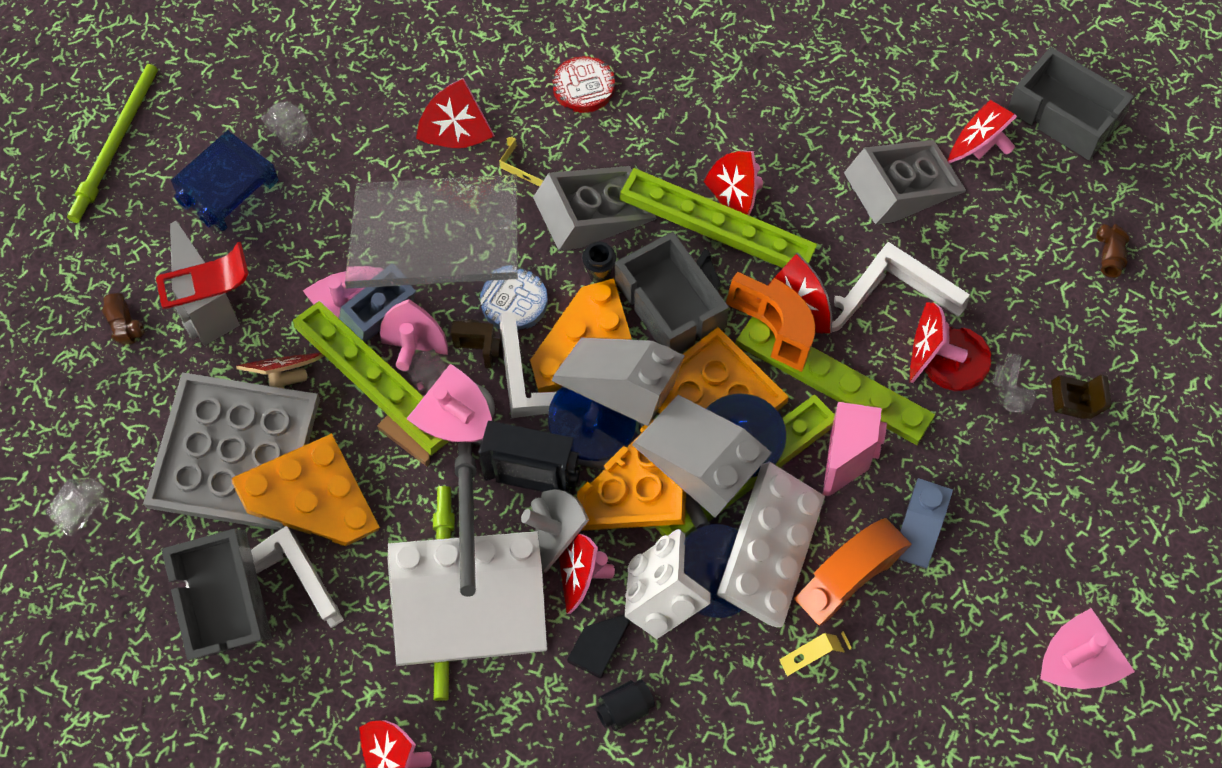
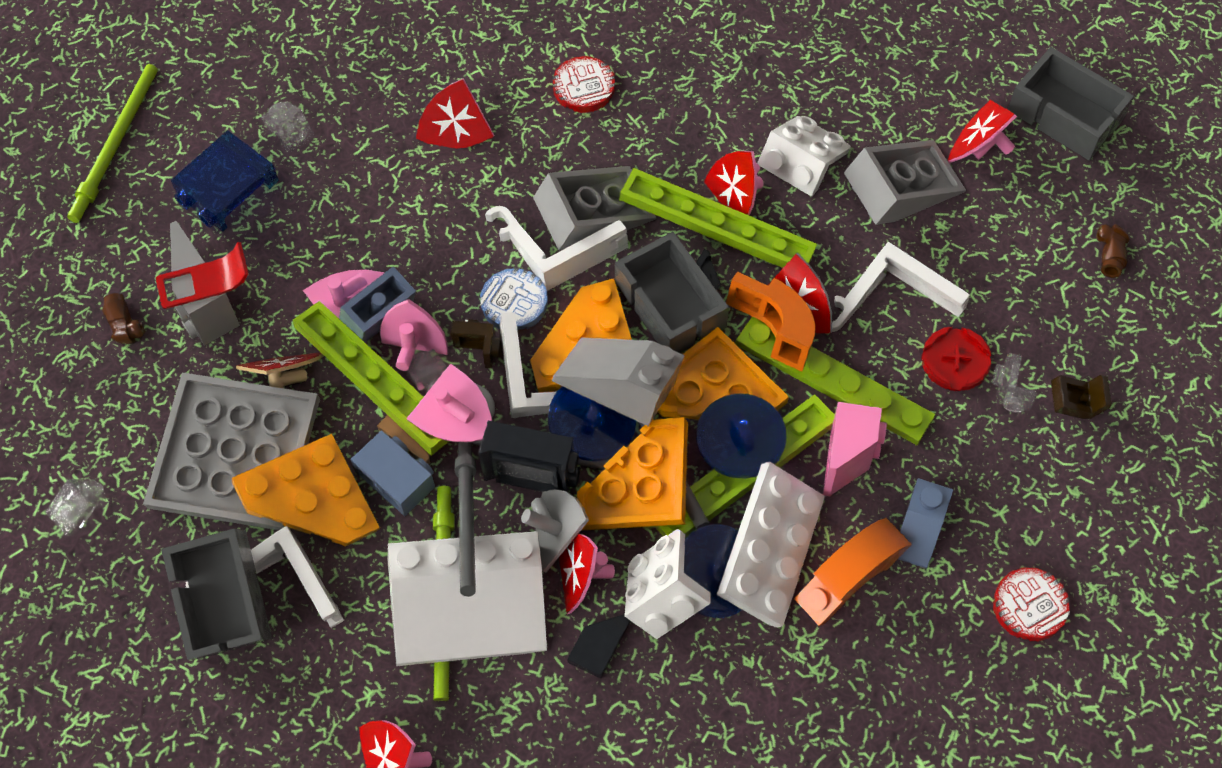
(393, 472): none -> sand blue brick
(433, 231): clear piece -> none
(511, 142): light yellow piece -> none
(570, 260): none -> white hinge
(599, 261): black cone -> none
(624, 704): black brick -> none
(701, 452): light grey slope -> none
(801, 153): none -> white bracket
(812, 651): light yellow piece -> none
(932, 339): shield -> none
(1031, 604): none -> tile
(1084, 655): bright pink shield -> none

